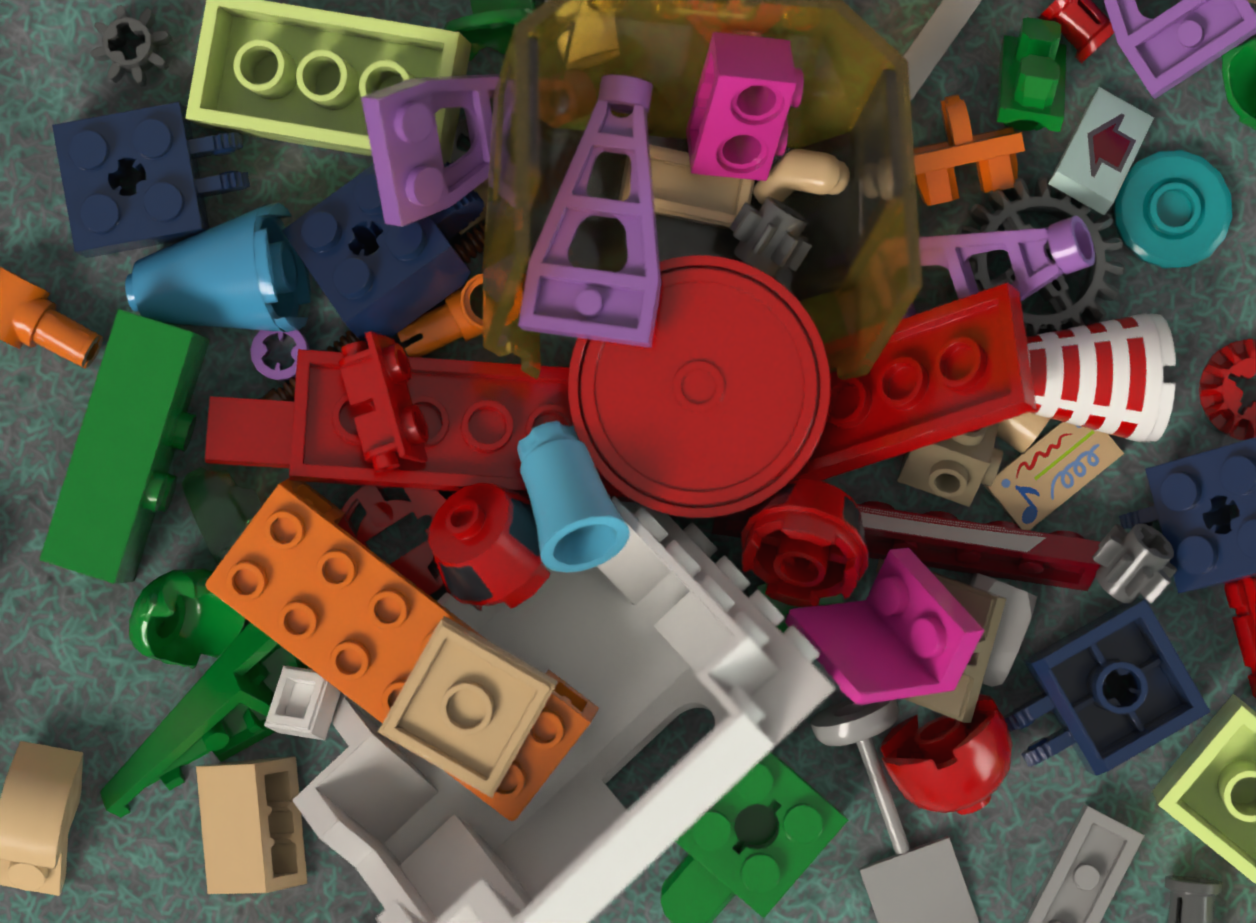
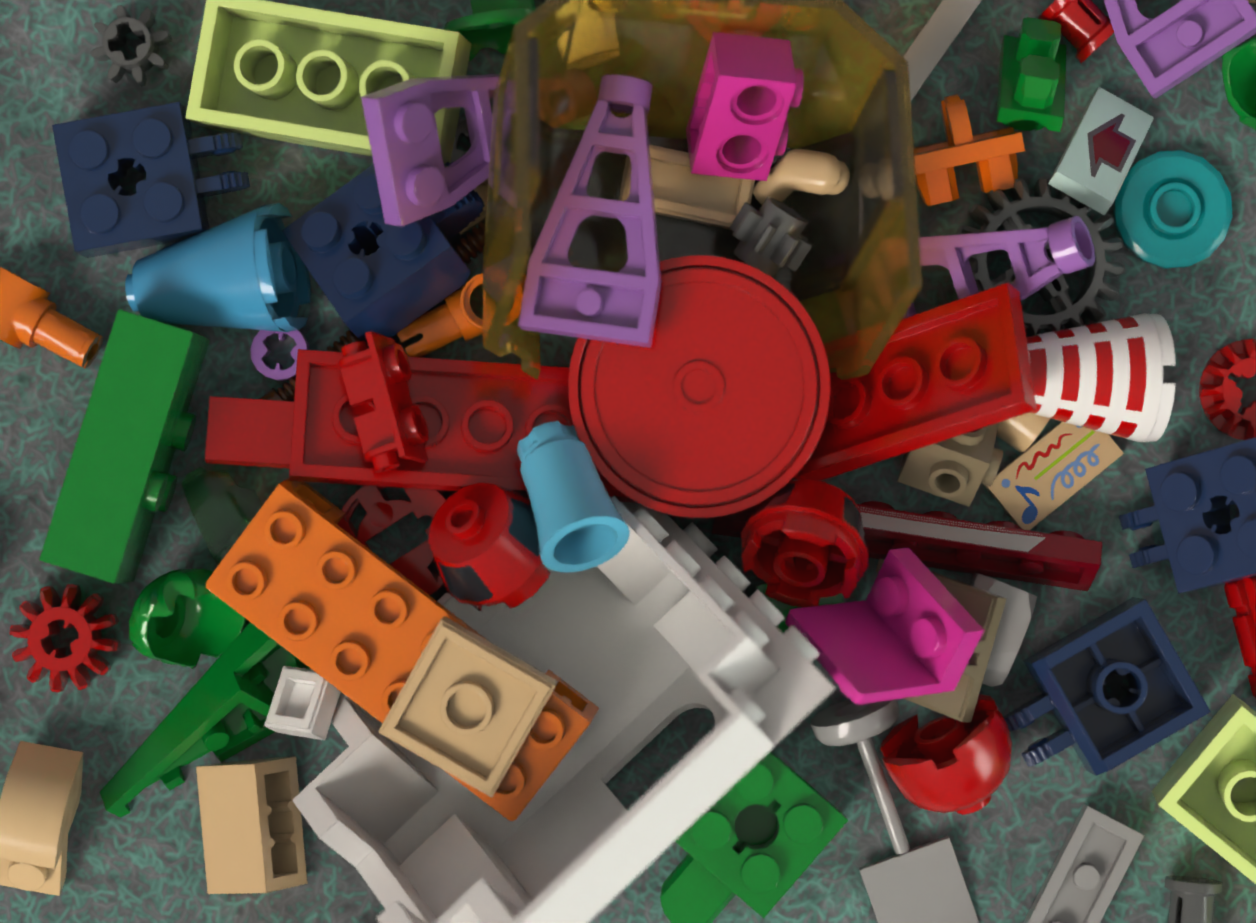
(83, 650): none -> red gear
(1134, 563): dark grey gear -> none

